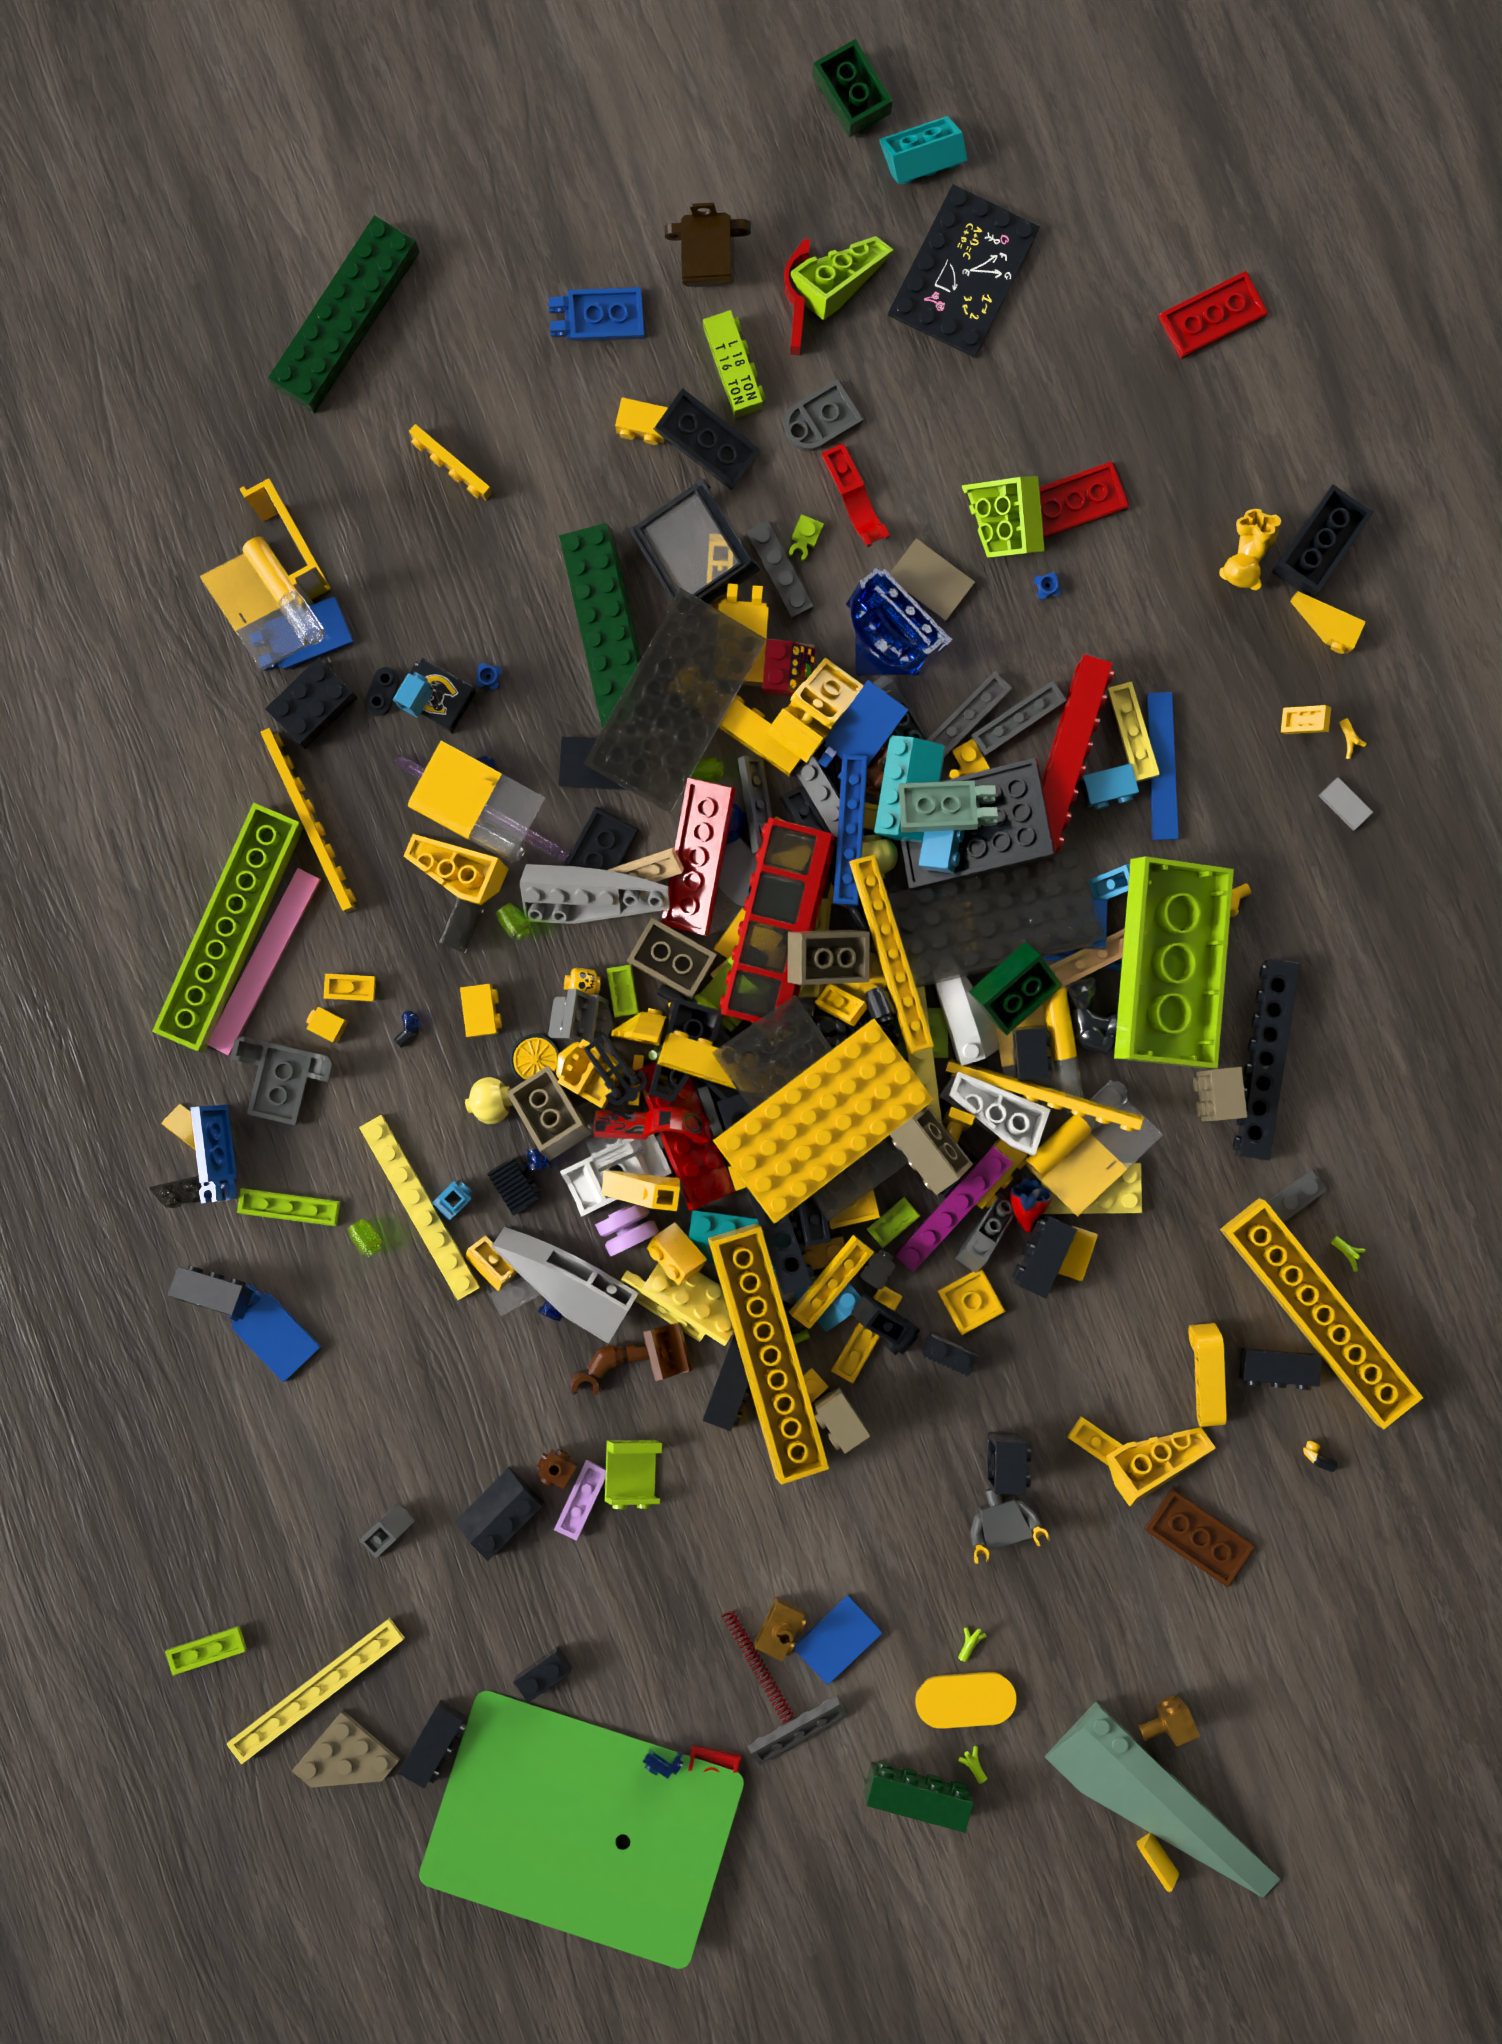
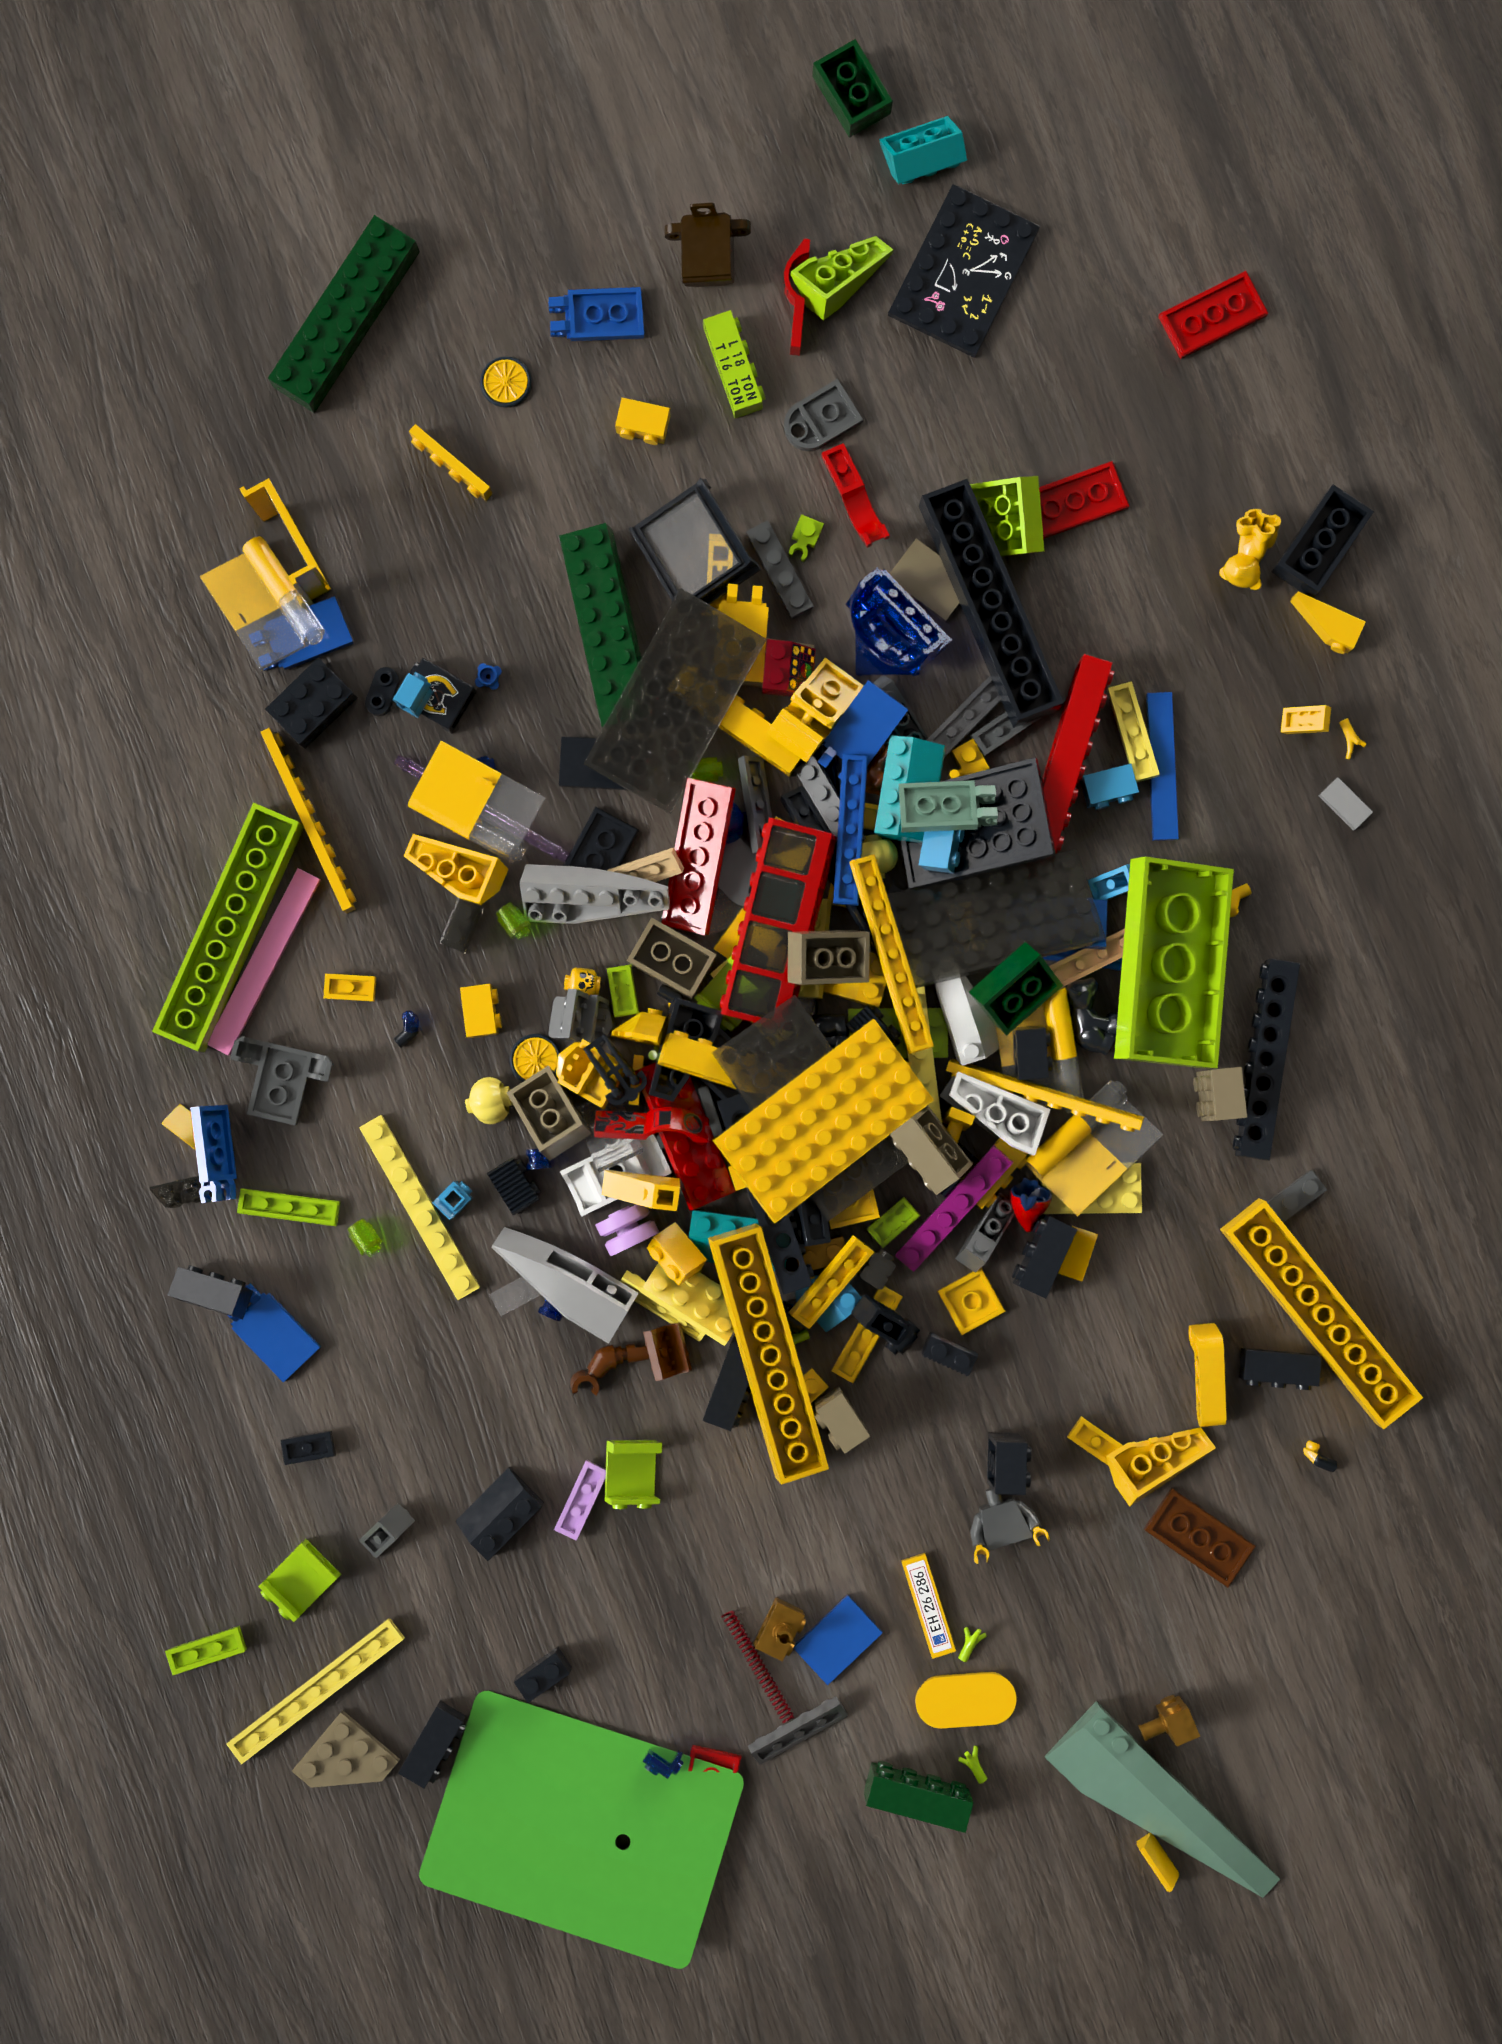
(299, 1581): none -> lime panel
(308, 1447): none -> black plate
(326, 1024): yellow brick -> none
(490, 1263): yellow slope -> none
(505, 381): none -> yellow wheel
(556, 1477): reddish brown brick -> none
(706, 439): black plate -> none
(841, 1004): yellow plate -> none
(880, 1006): black brick -> none
(928, 1605): none -> tile
(990, 603): none -> black brick
(1041, 581): blue plate -> none
(1349, 1251): lime bar -> none

